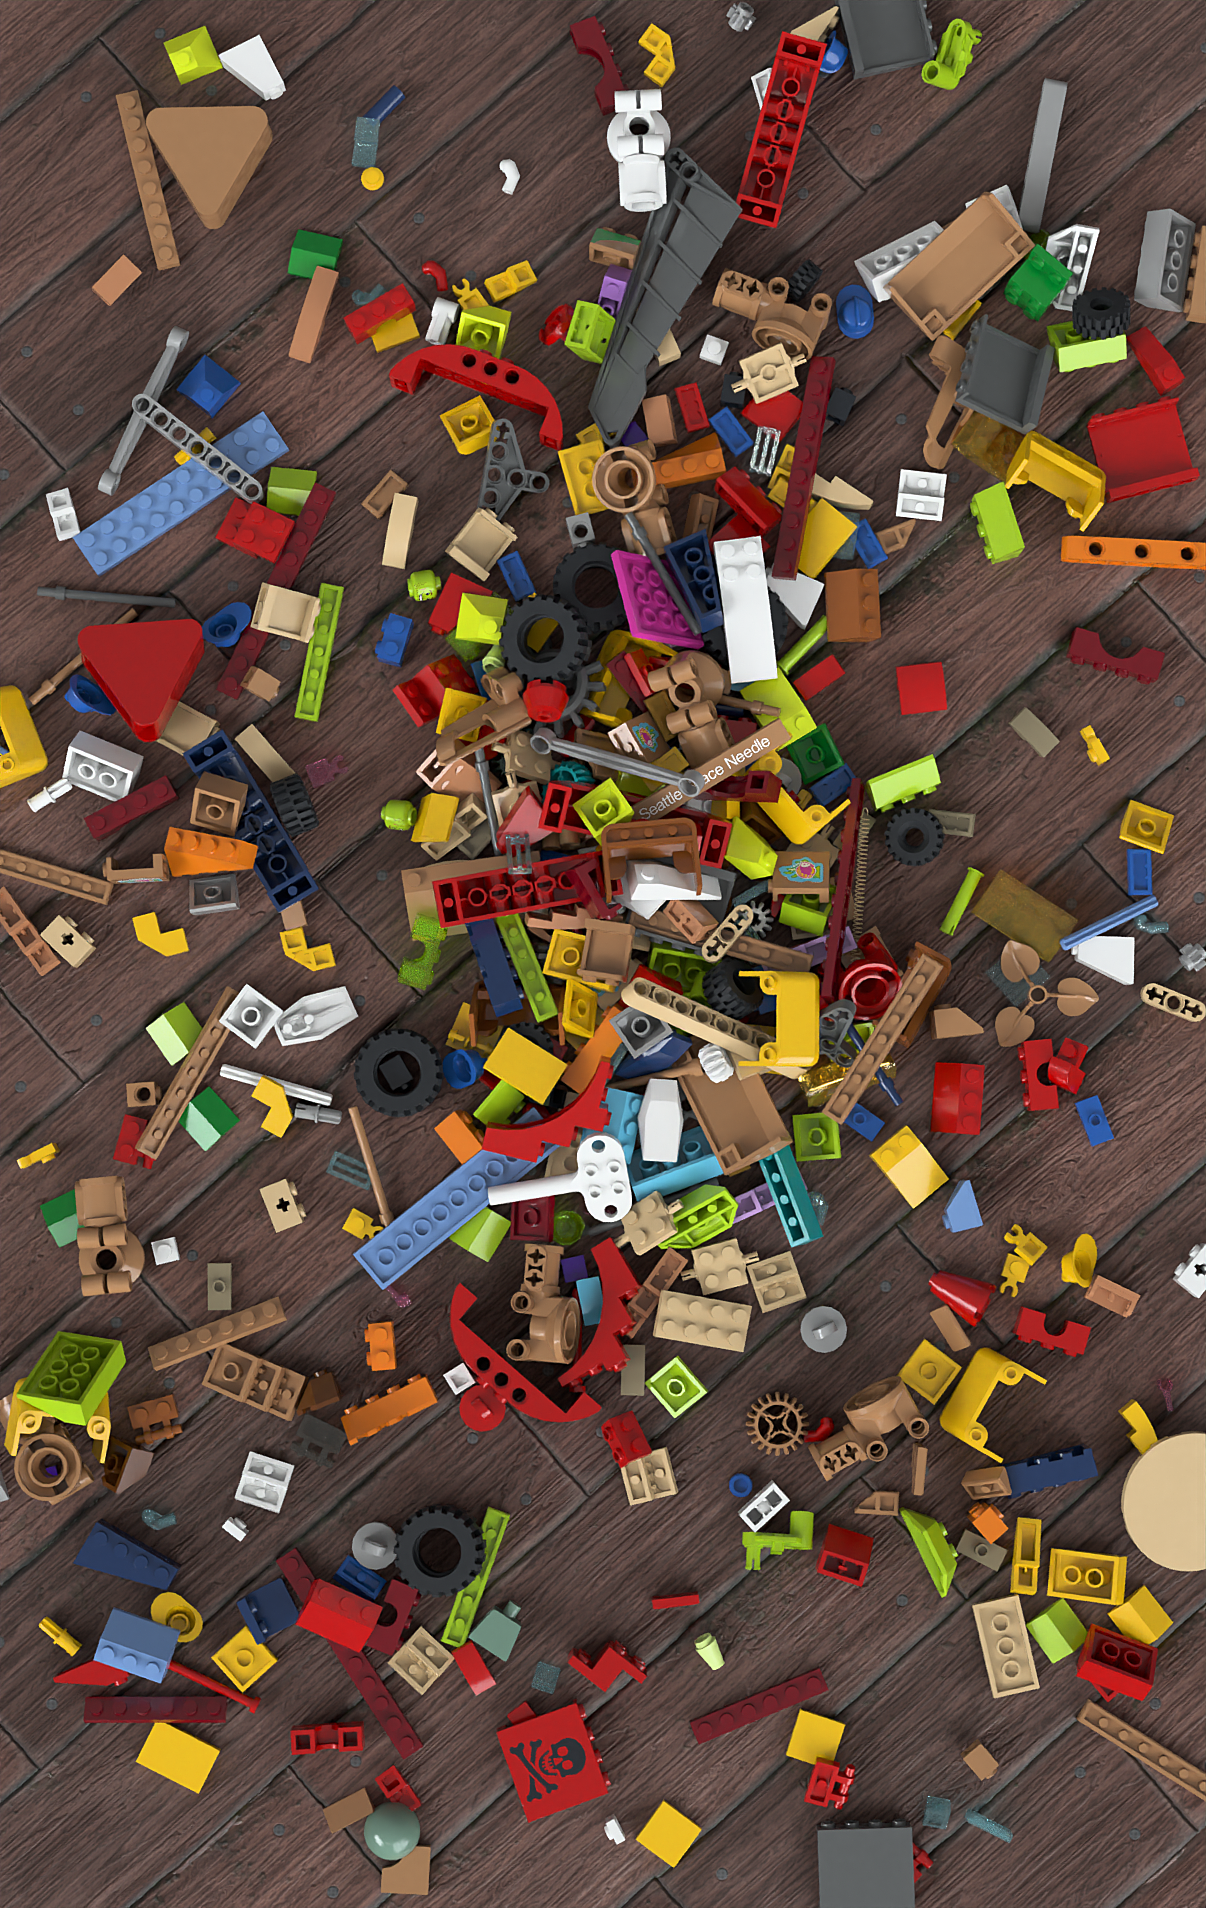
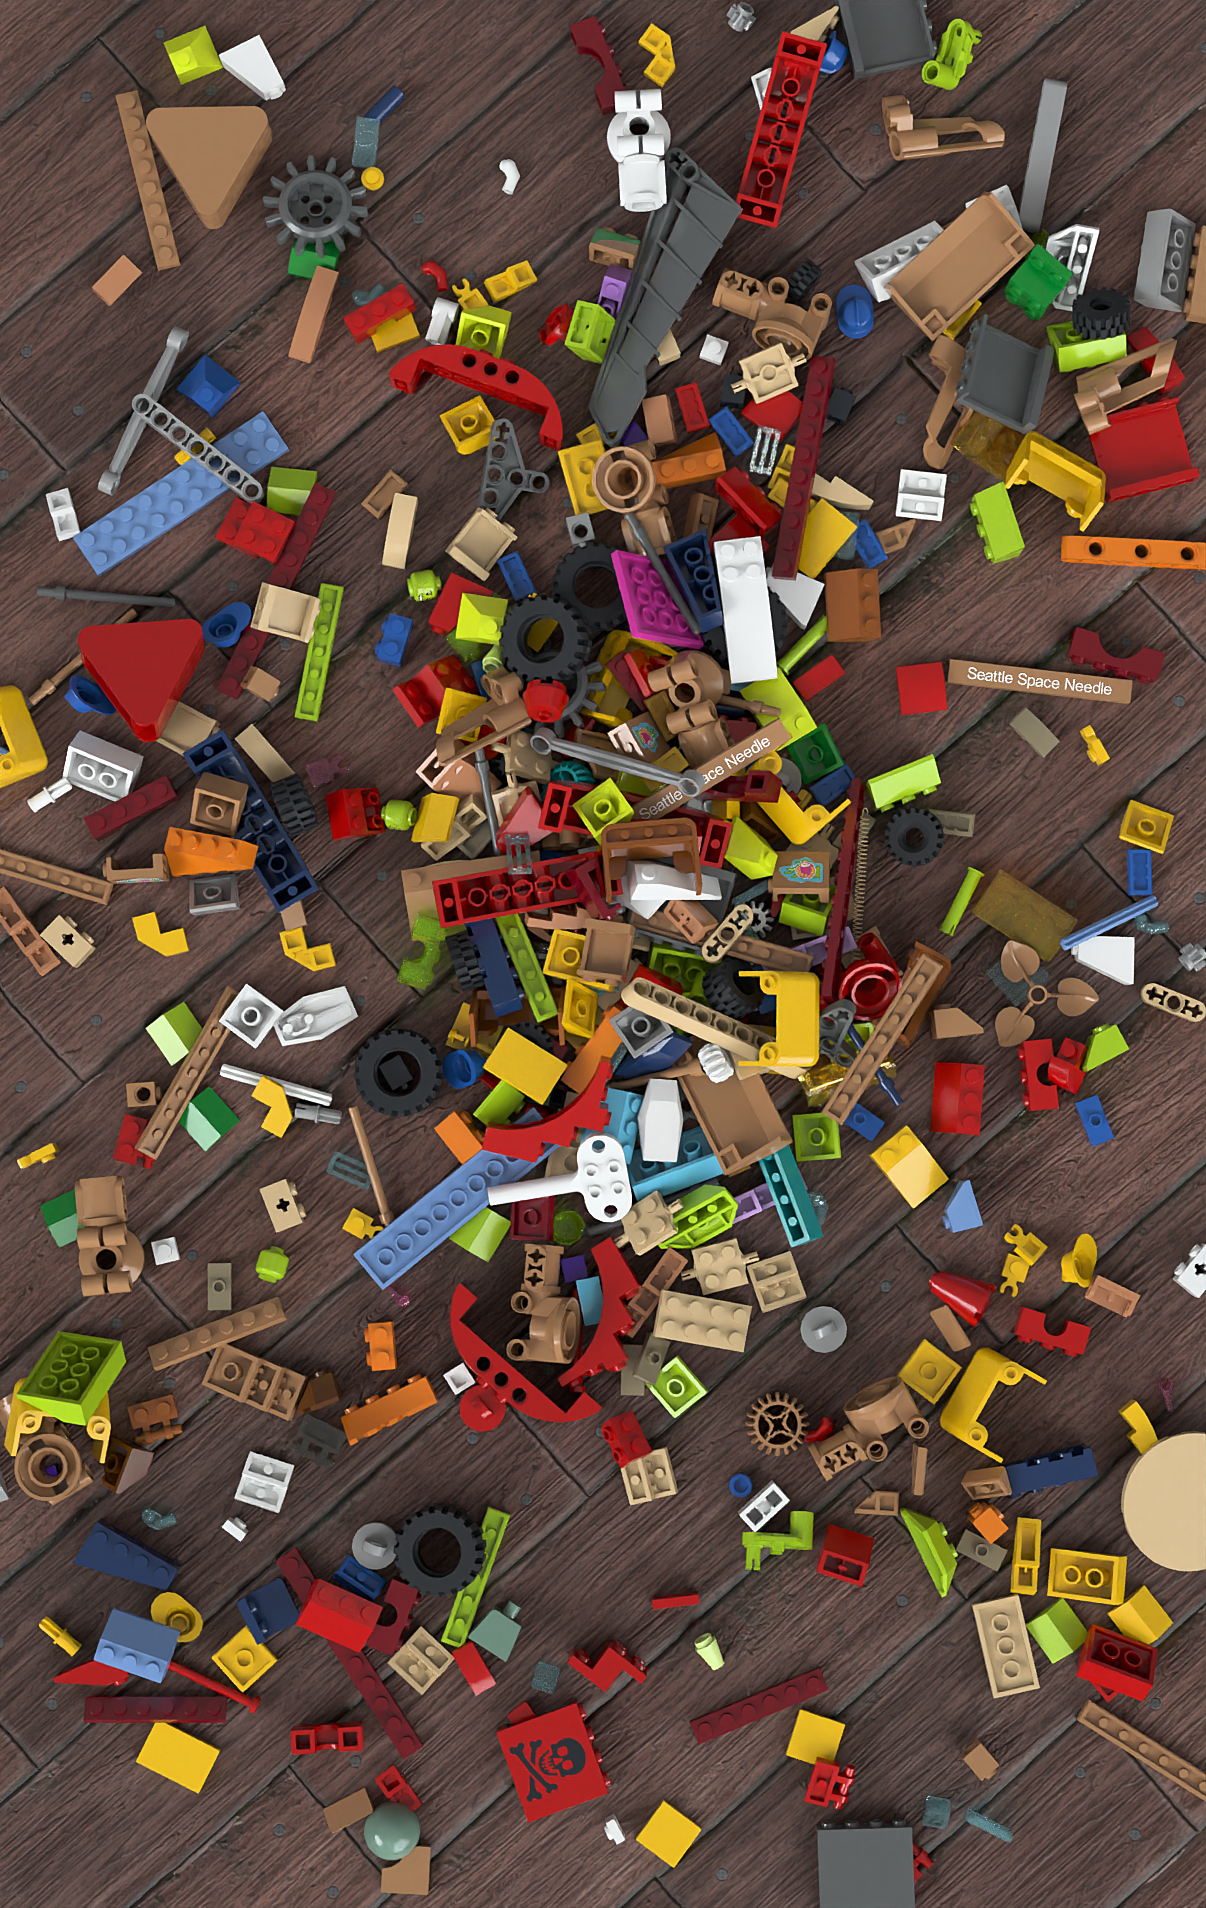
(272, 1264): none -> lime head
(316, 187): none -> dark grey gear
(355, 813): none -> red slope
(464, 961): none -> black tyre
(651, 1359): none -> dark tan plate
(918, 137): none -> medium nougat panel
(1039, 681): none -> medium nougat tile
(1100, 390): none -> medium nougat panel
(1103, 1045): none -> lime slope

